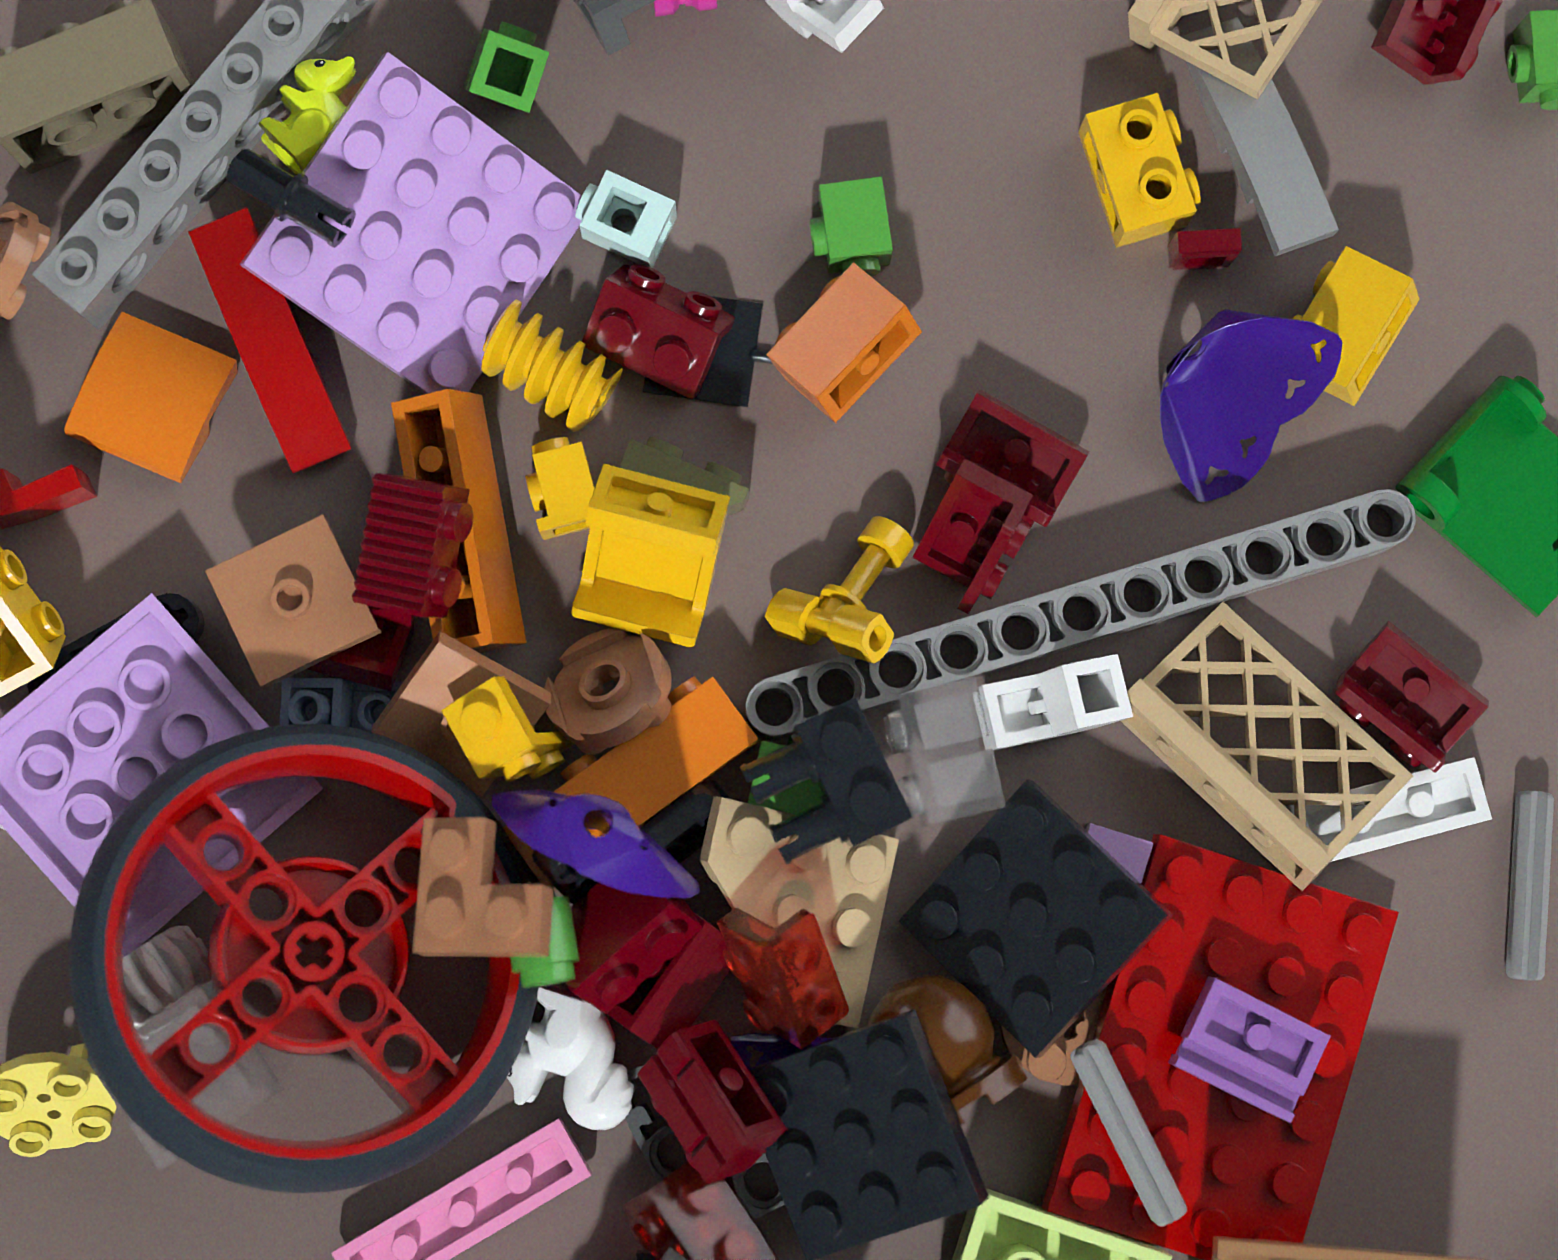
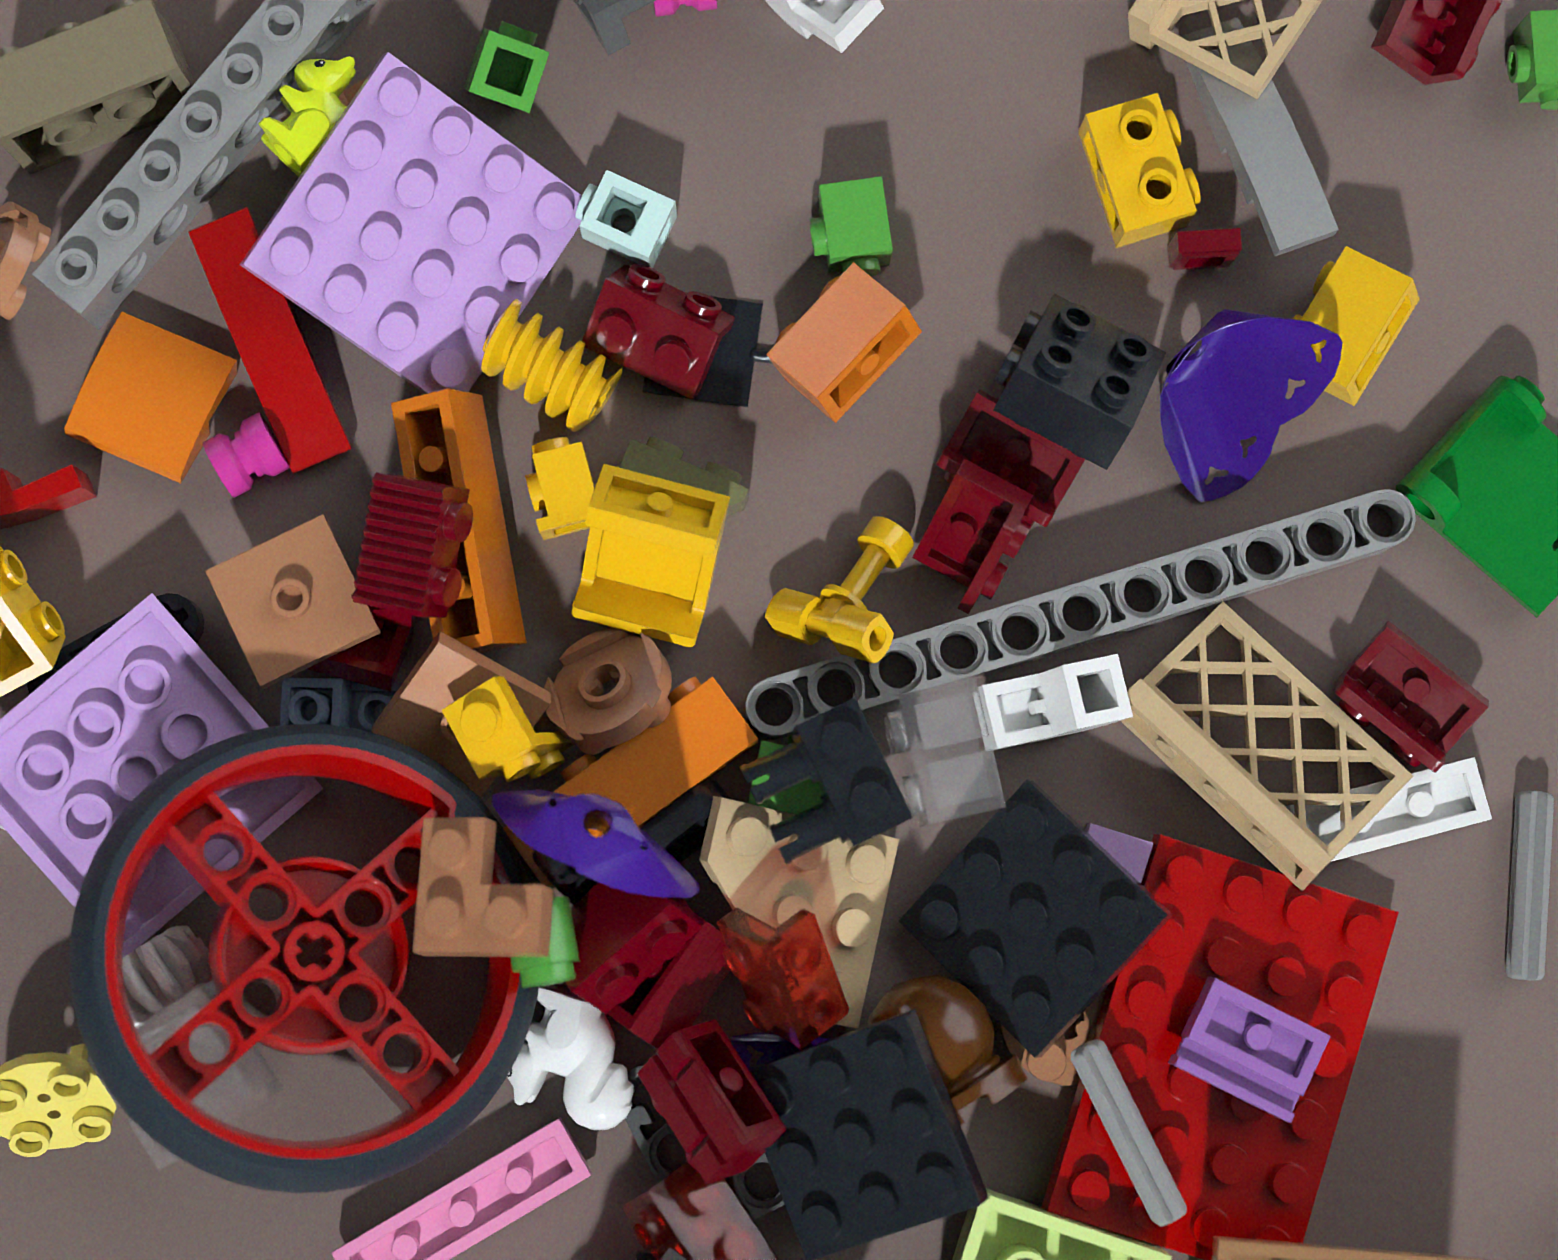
(250, 452): none -> dark pink wheel
(289, 196): black axle -> none
(1077, 380): none -> black brick

